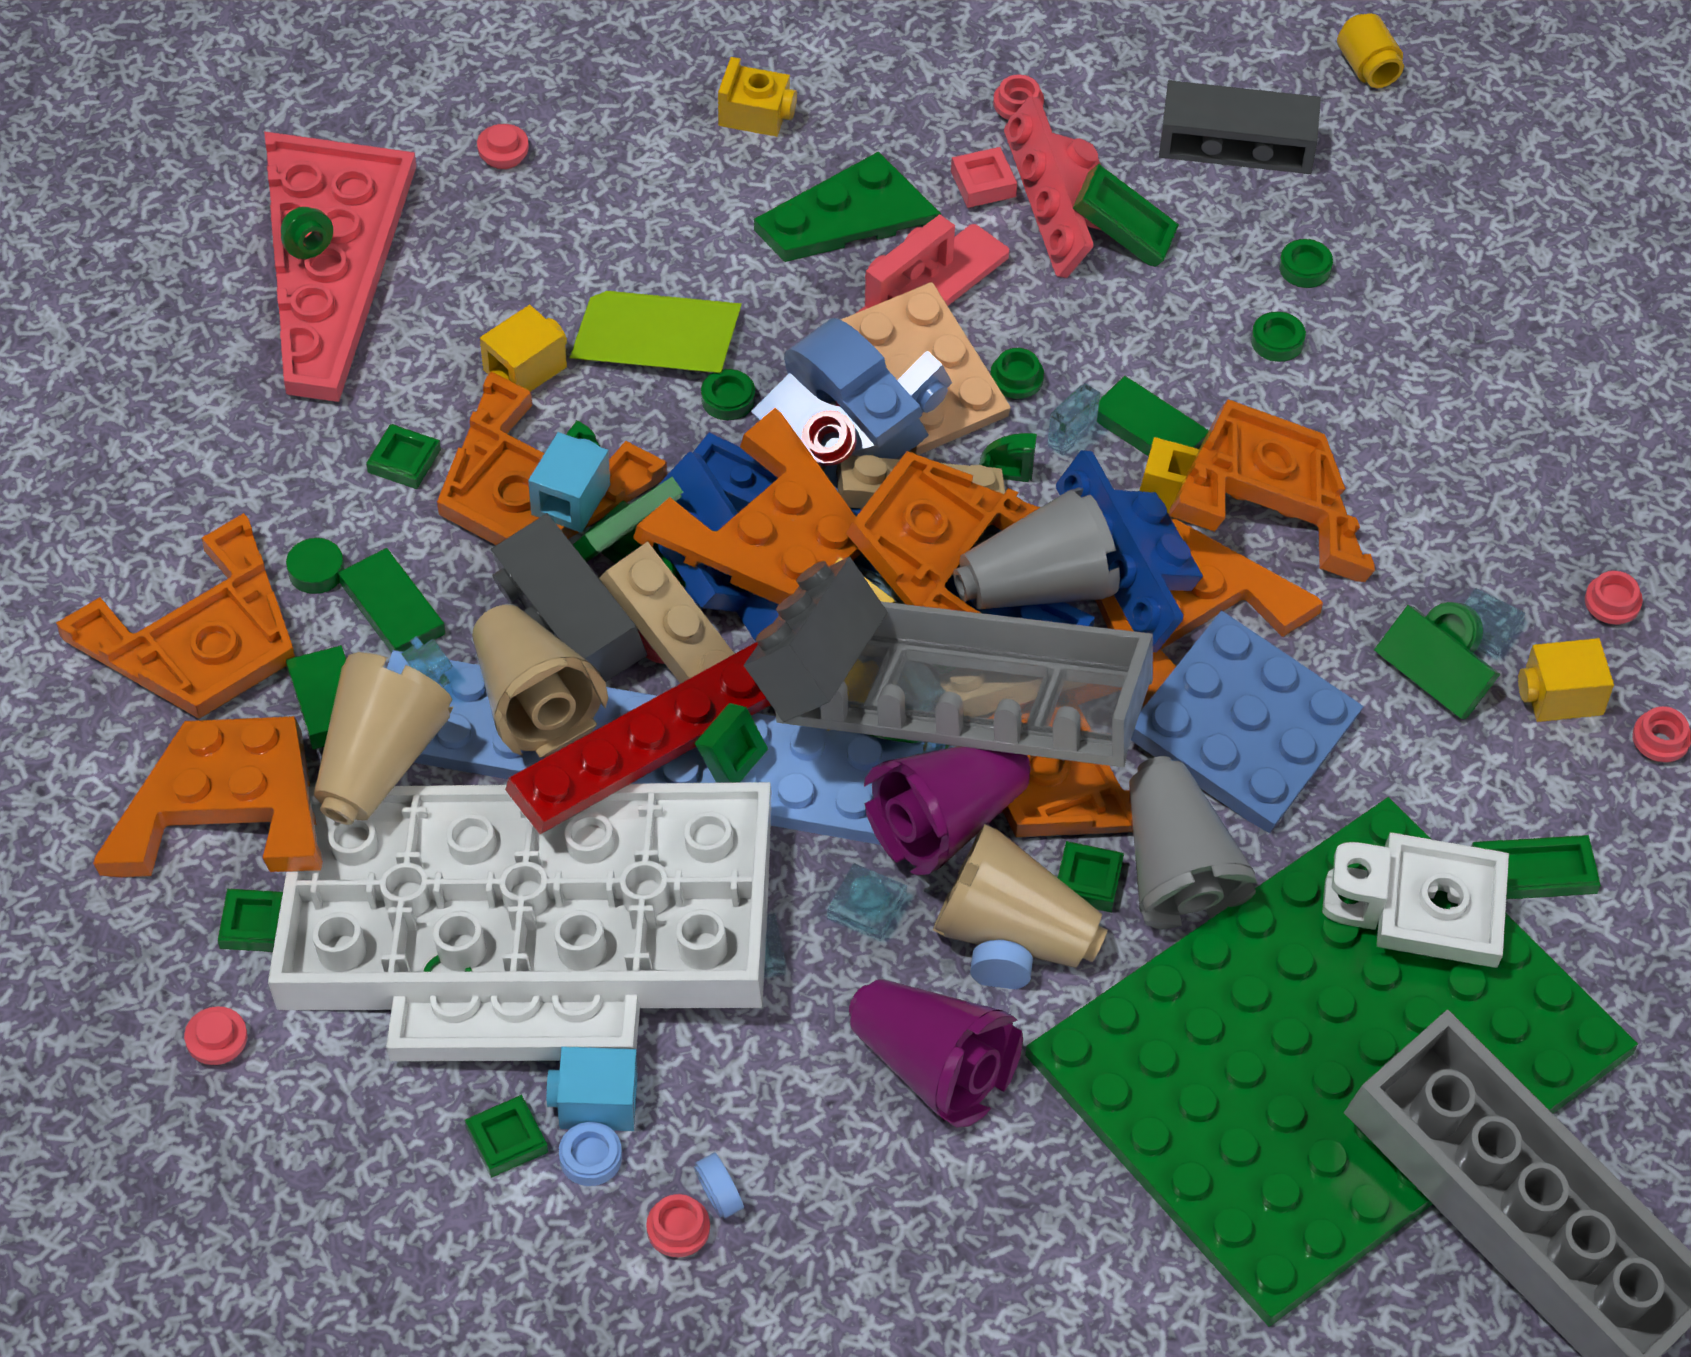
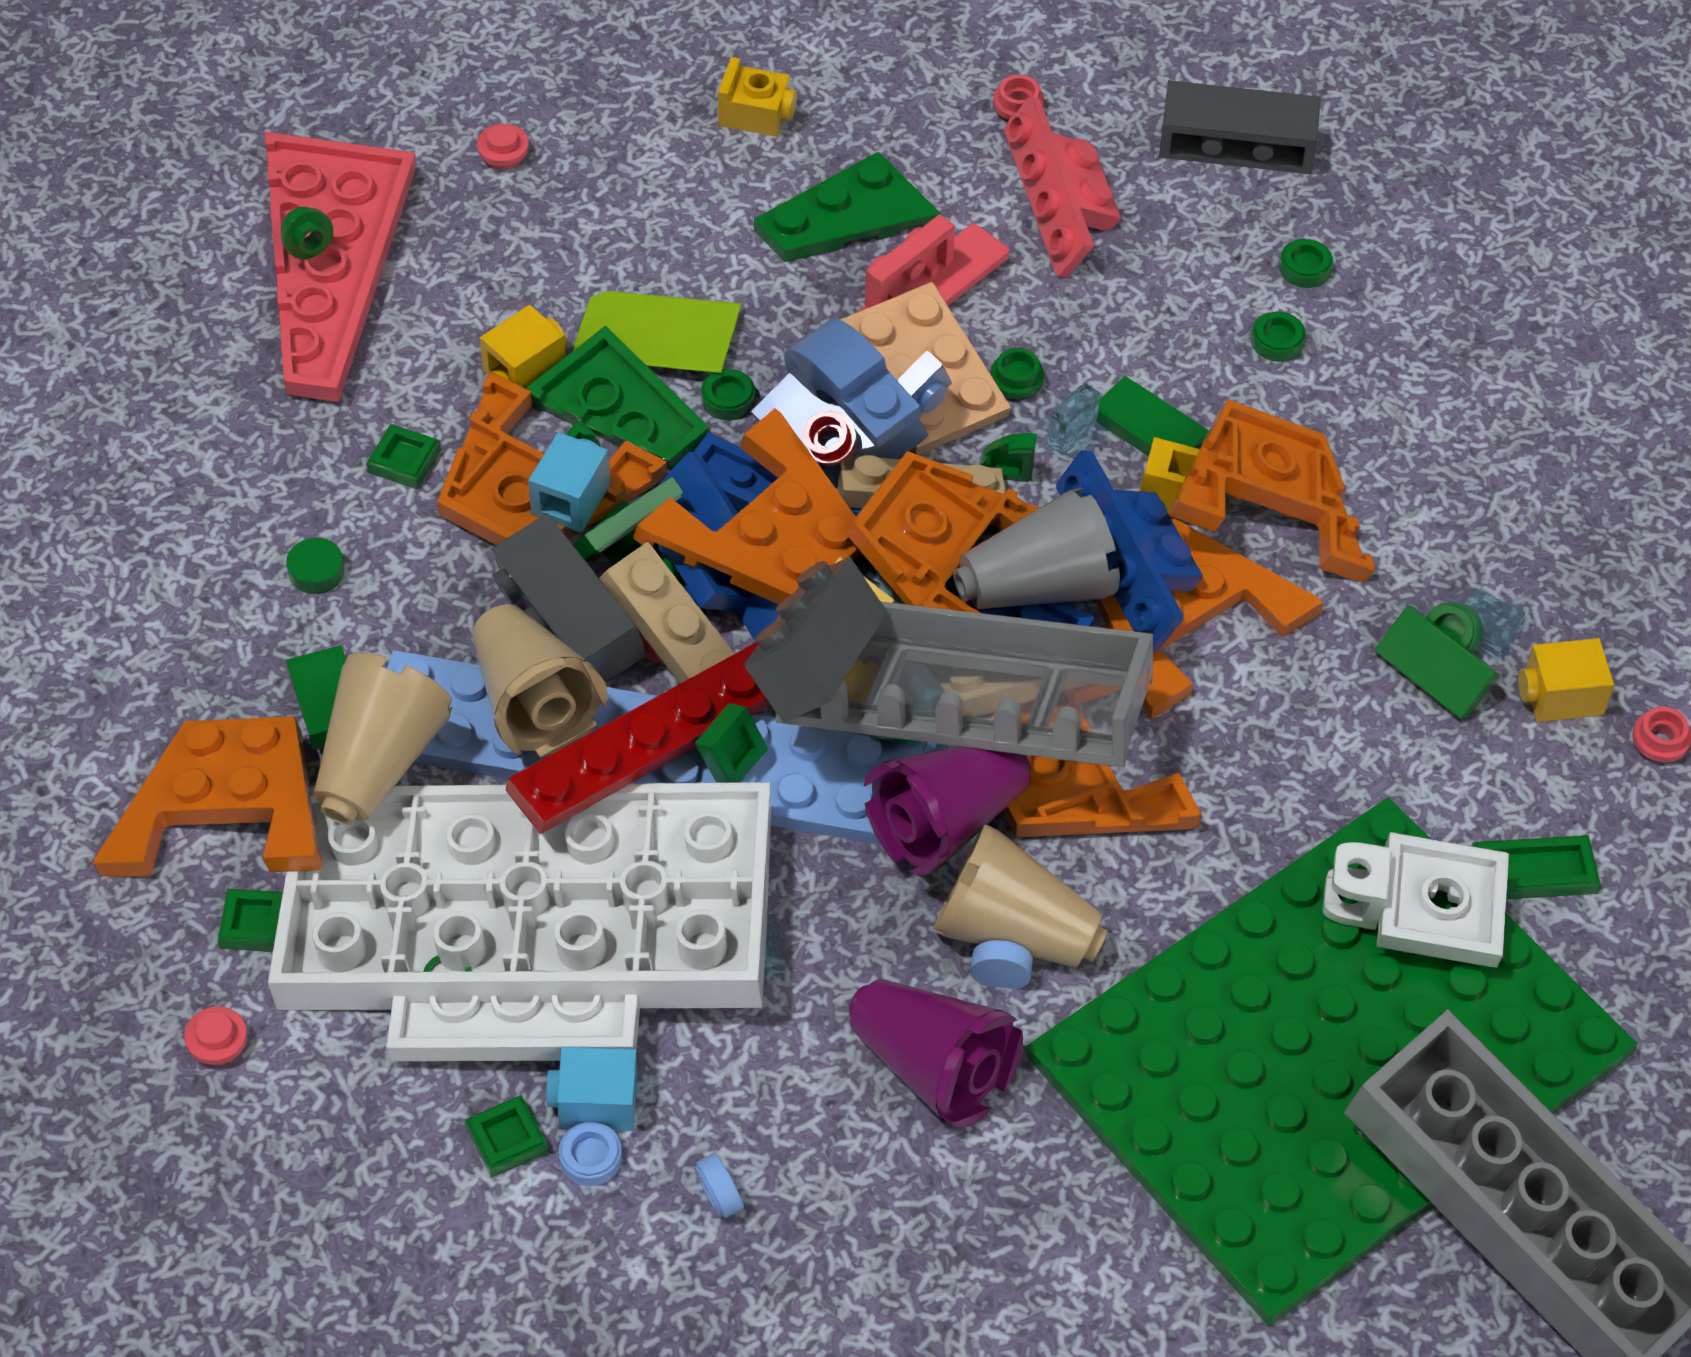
(205, 647): orange wing -> none
(391, 601): green tile -> none
(428, 660): clear light blue plate -> none
(619, 399): none -> green wing
(678, 1226): coral plate -> none
(867, 902): clear light blue plate -> none
(983, 177): coral plate -> none
(1092, 873): green tile -> none
(1125, 216): green tile -> none
(1182, 848): light grey cone -> none
(1245, 721): medium blue plate -> none
(1371, 50): yellow brick -> none
(1614, 598): coral plate -> none

